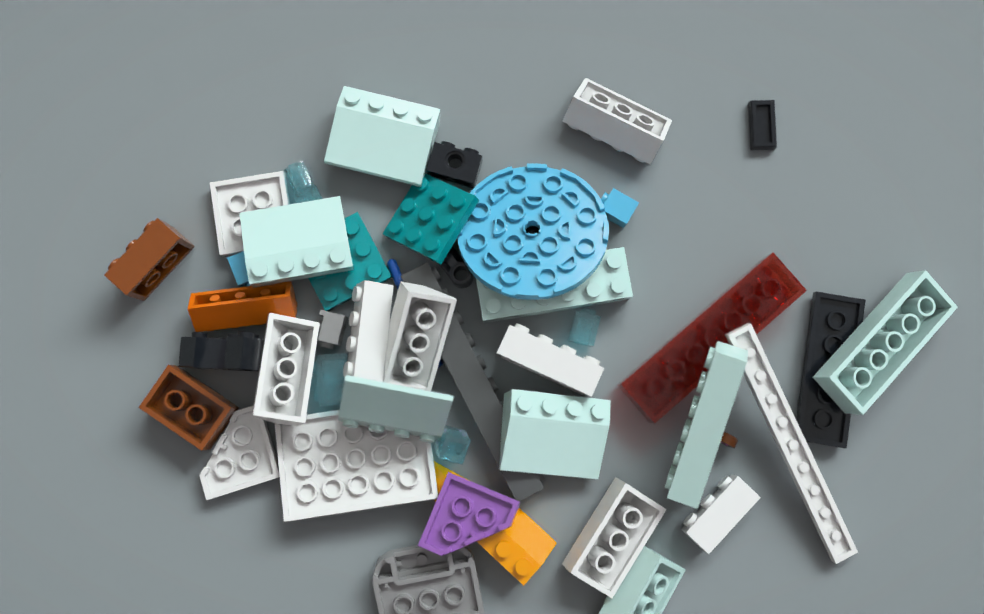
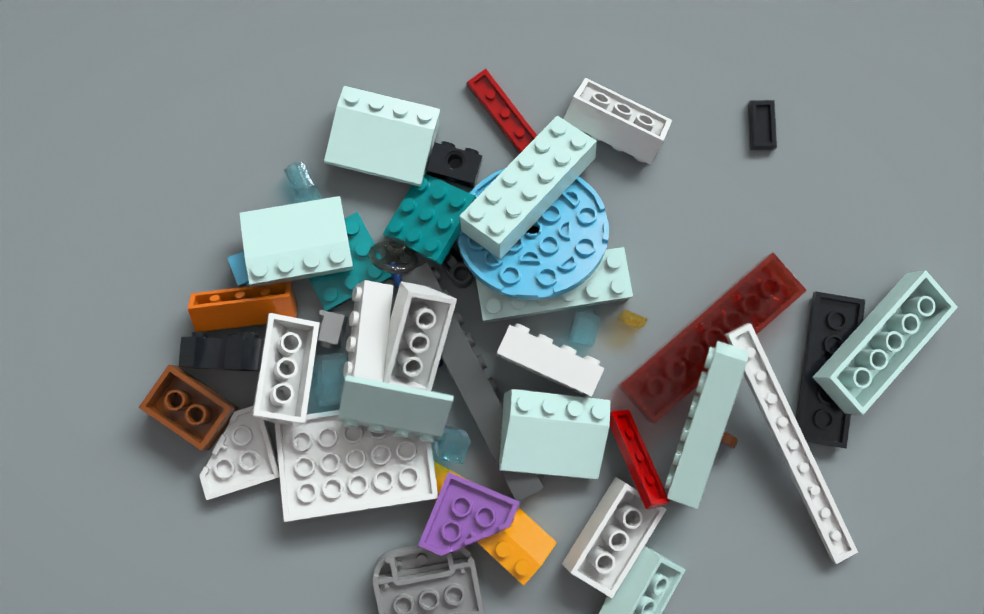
(148, 260): dark orange brick -> none
(243, 195): white plate -> none
(394, 253): none -> clear smoke piece
(502, 110): none -> red tile
(528, 187): none -> light aqua brick
(618, 207): medium azure brick -> none
(632, 319): none -> clear yellow tile
(638, 460): none -> red plate
(720, 512): white brick -> none

